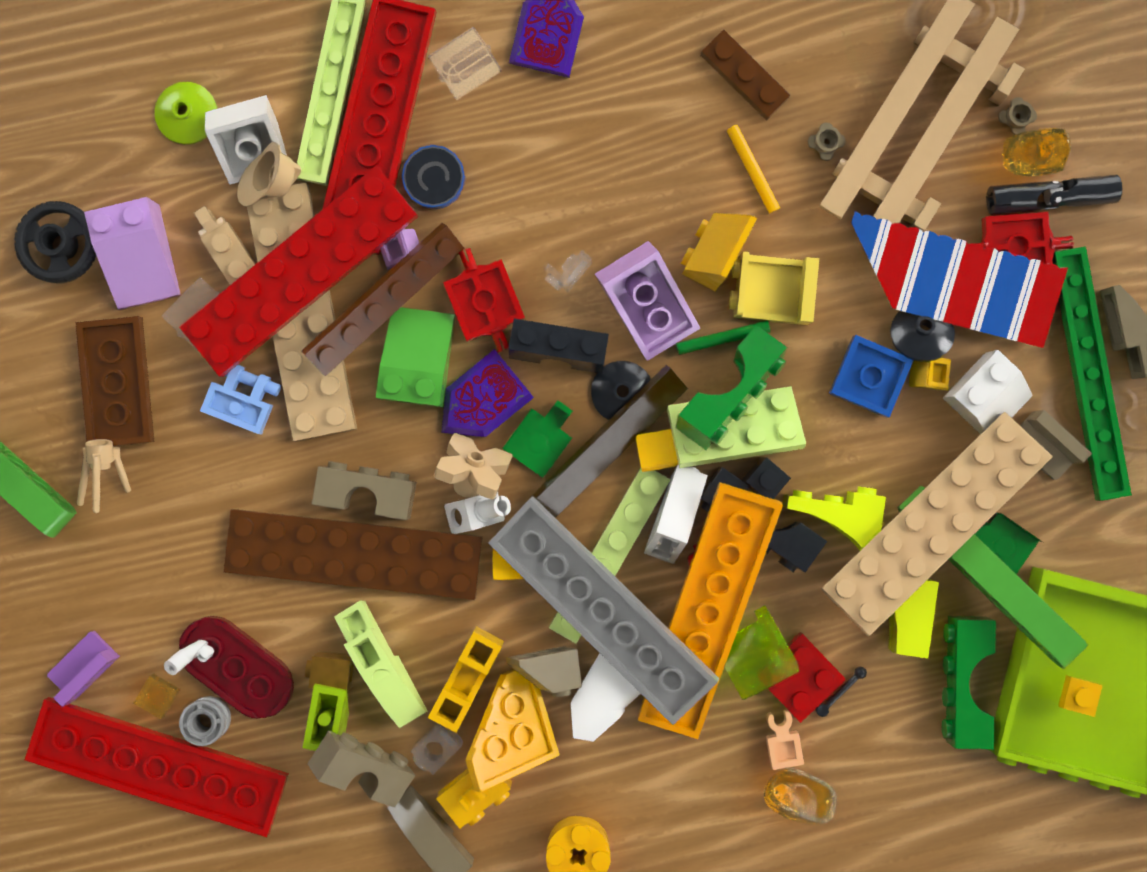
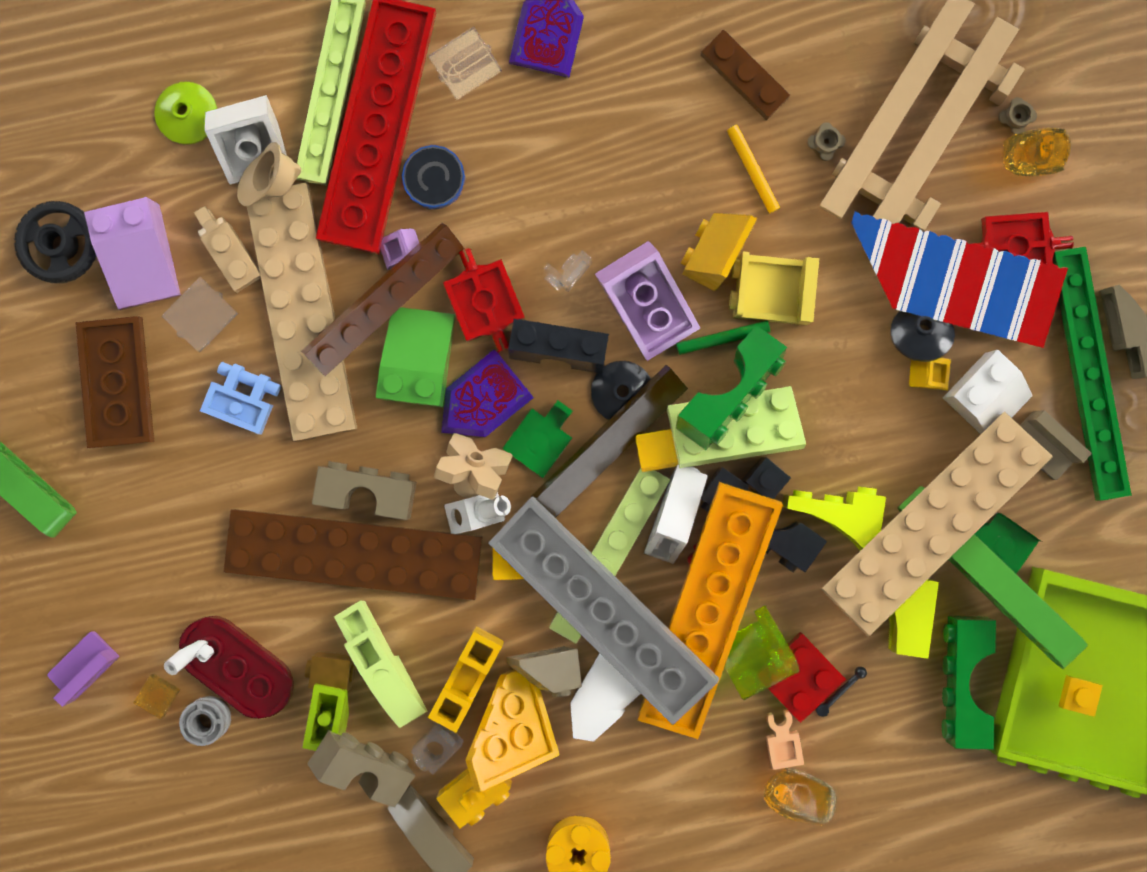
(98, 456): tan plant -> none
(156, 767): red plate -> none
(298, 271): red plate -> none
(871, 376): blue plate -> none
(1070, 193): black piece -> none

